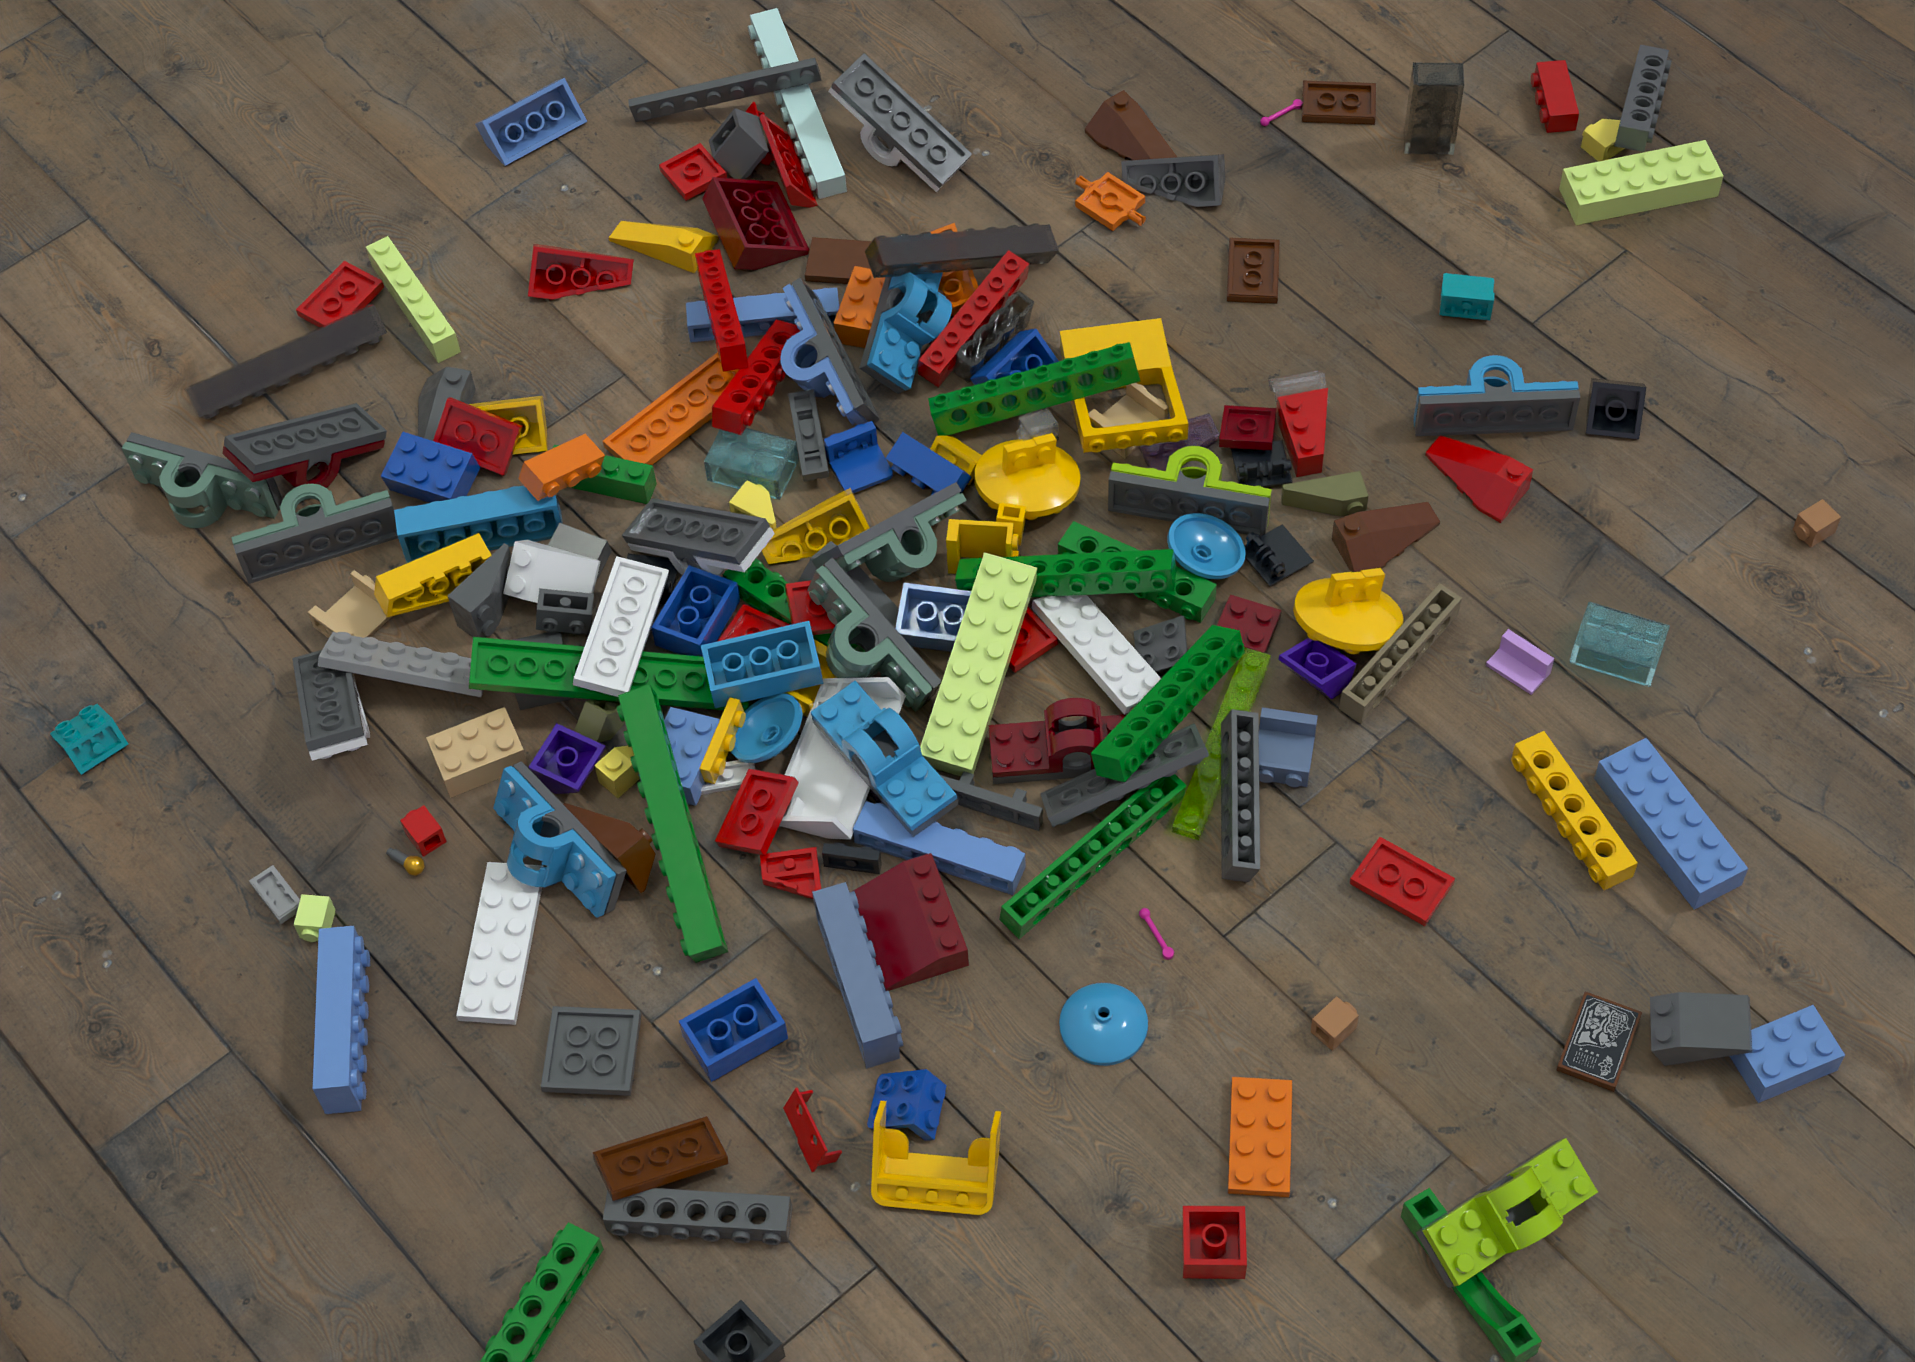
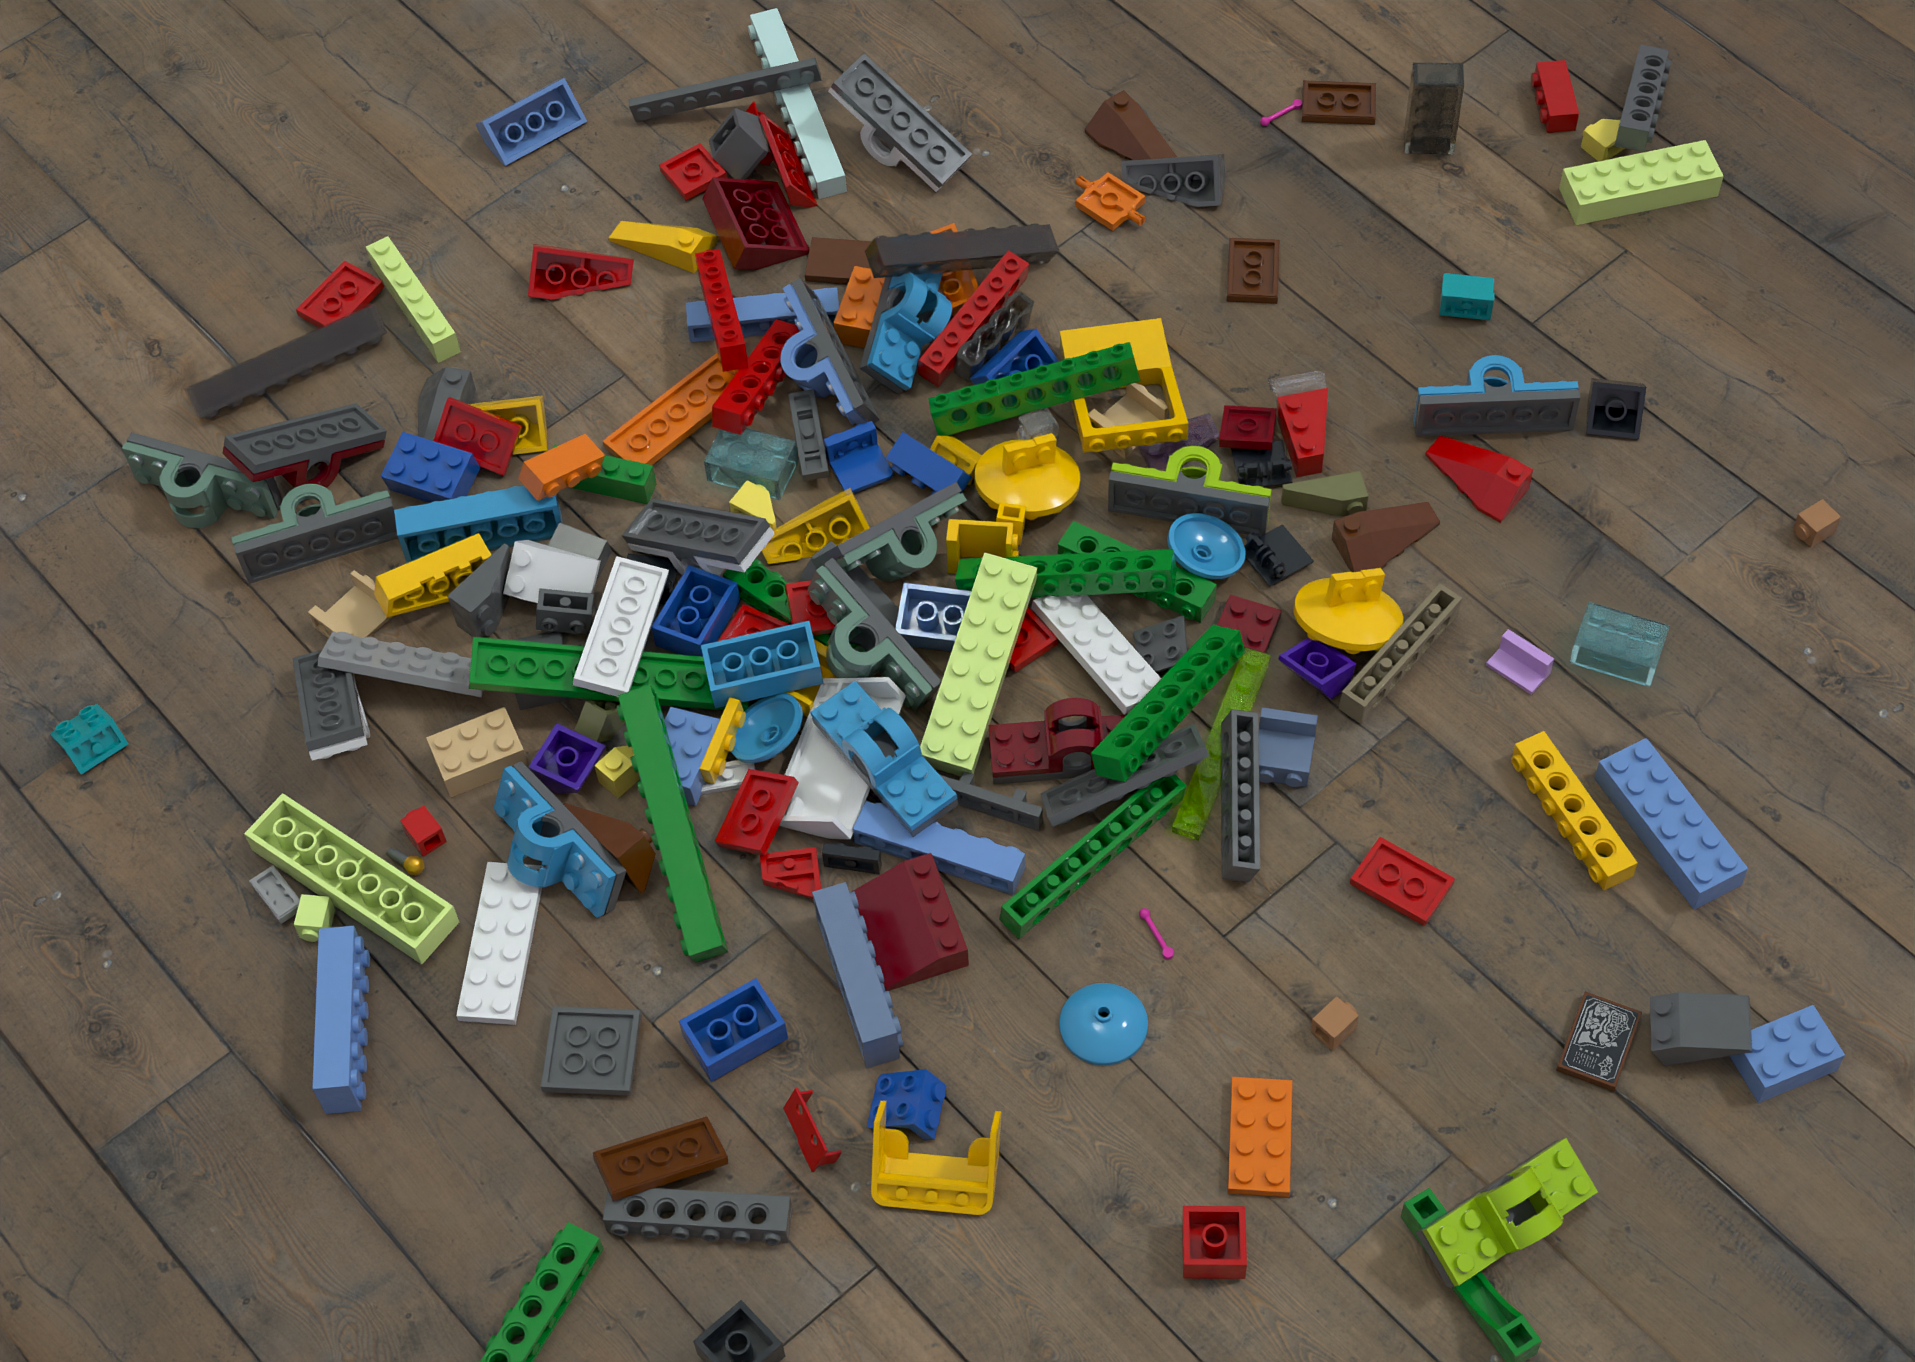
(352, 878): none -> yellowish green brick

